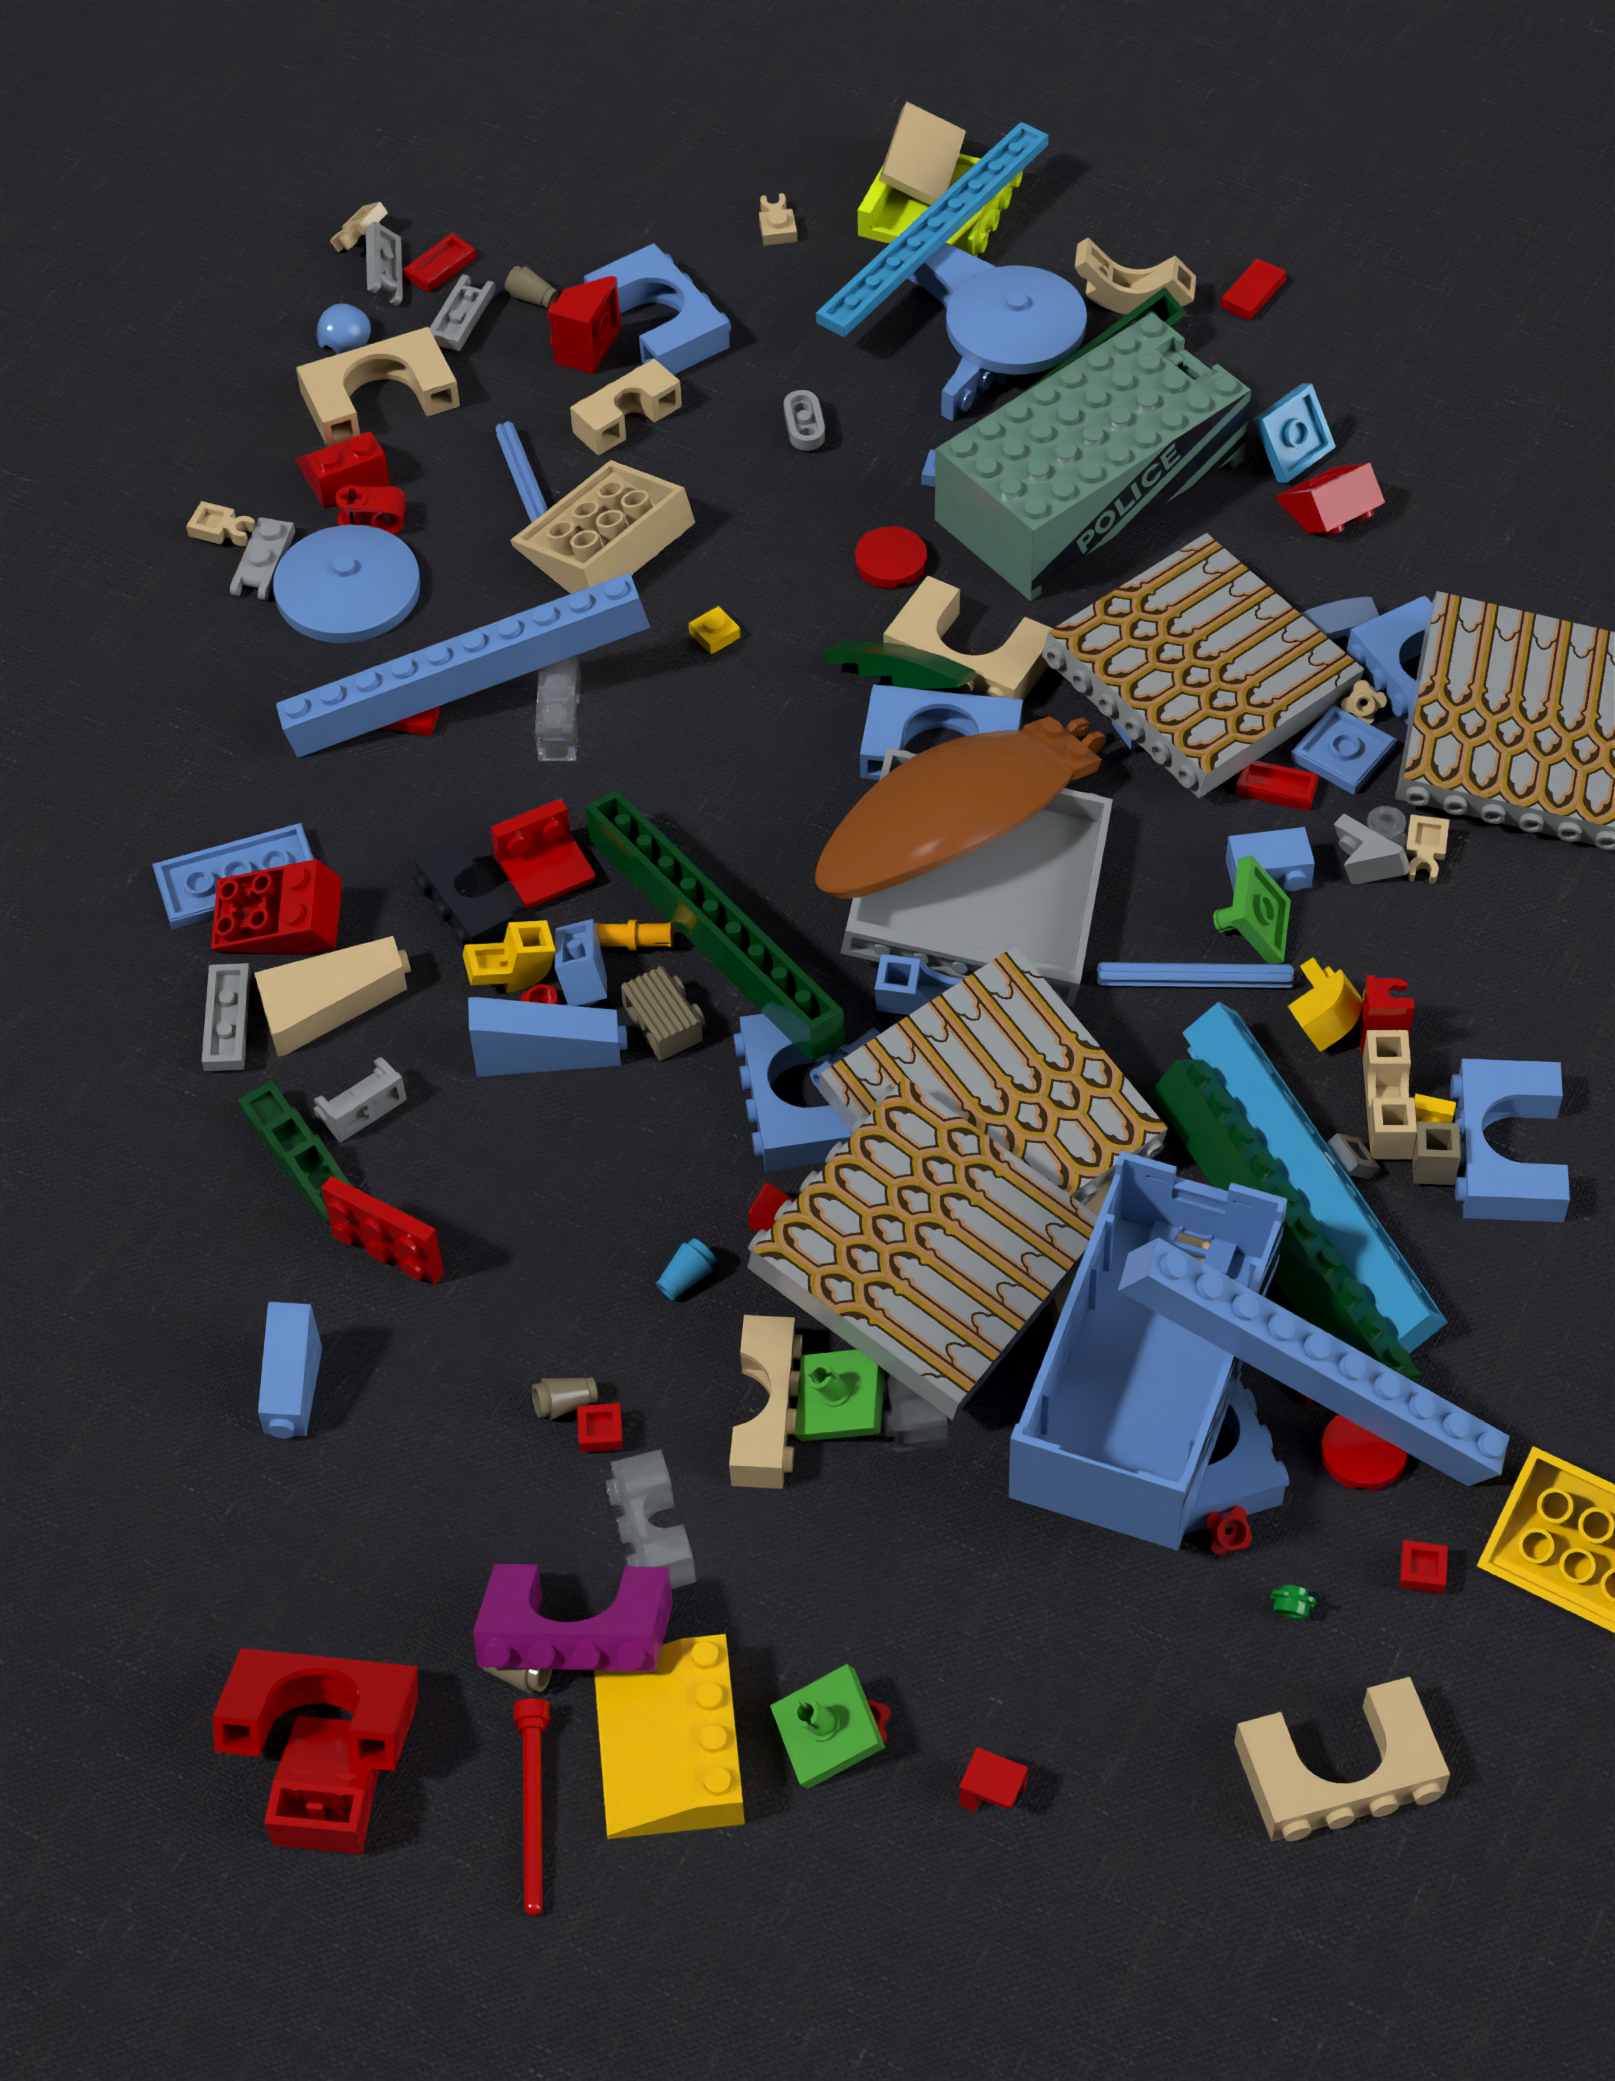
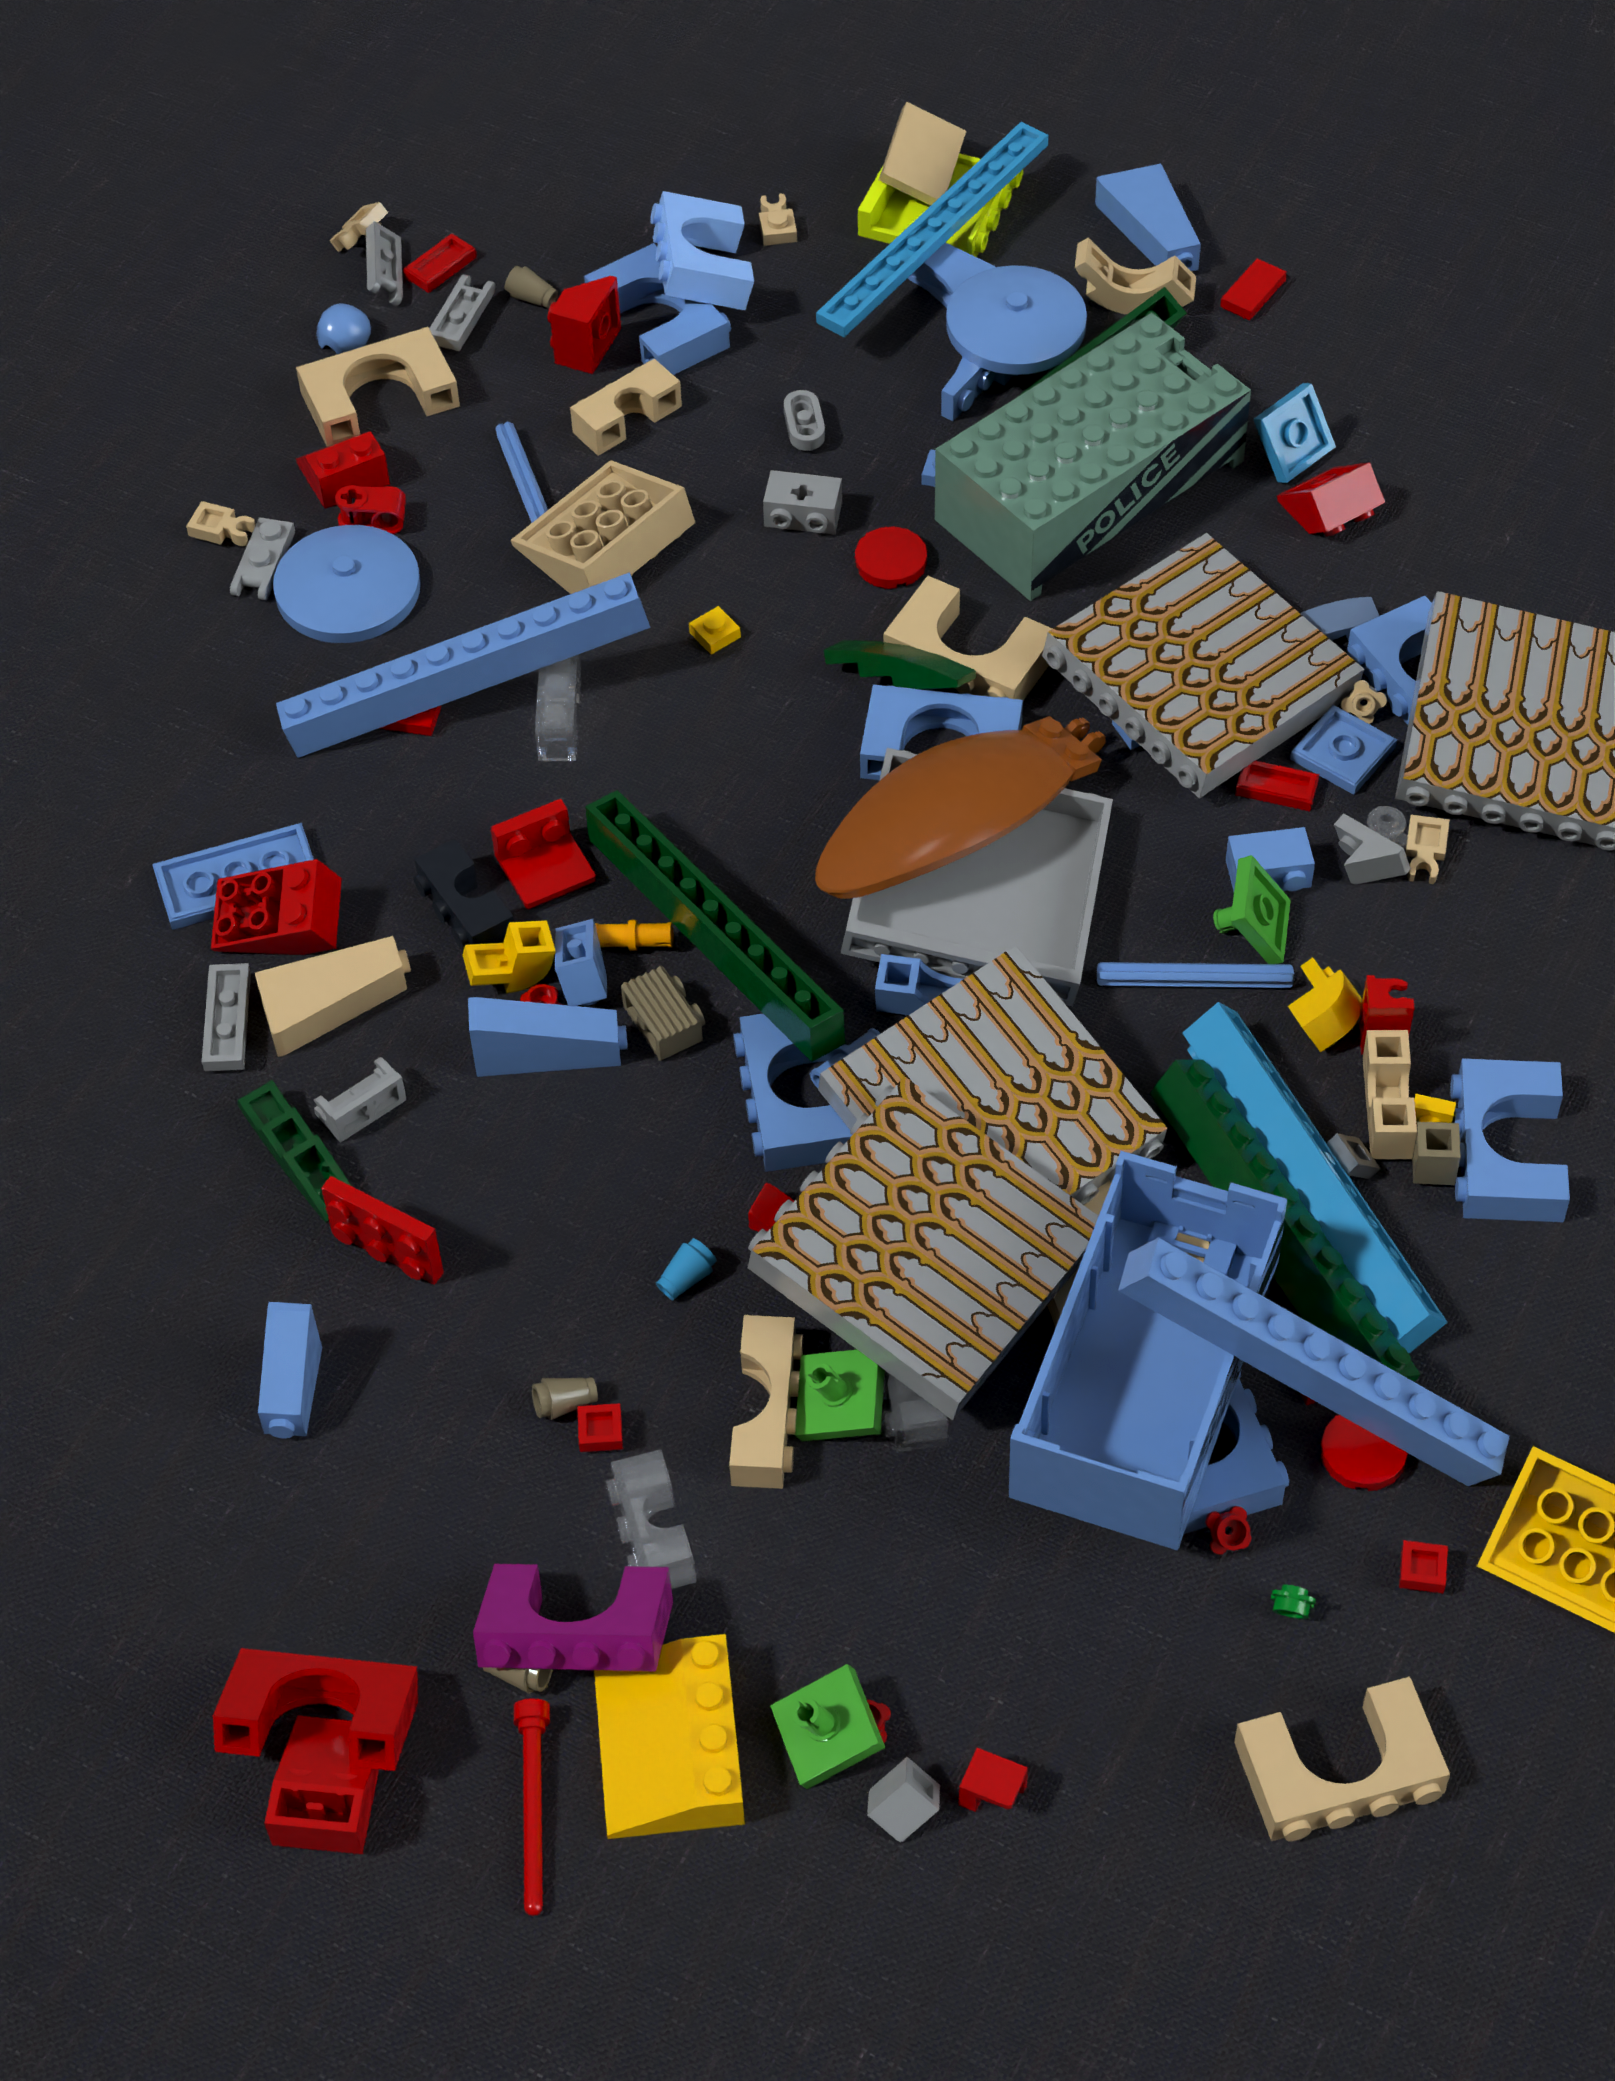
(692, 273): none -> light blue arch
(802, 502): none -> light grey brick
(903, 1800): none -> light grey panel
(1149, 214): none -> medium blue slope

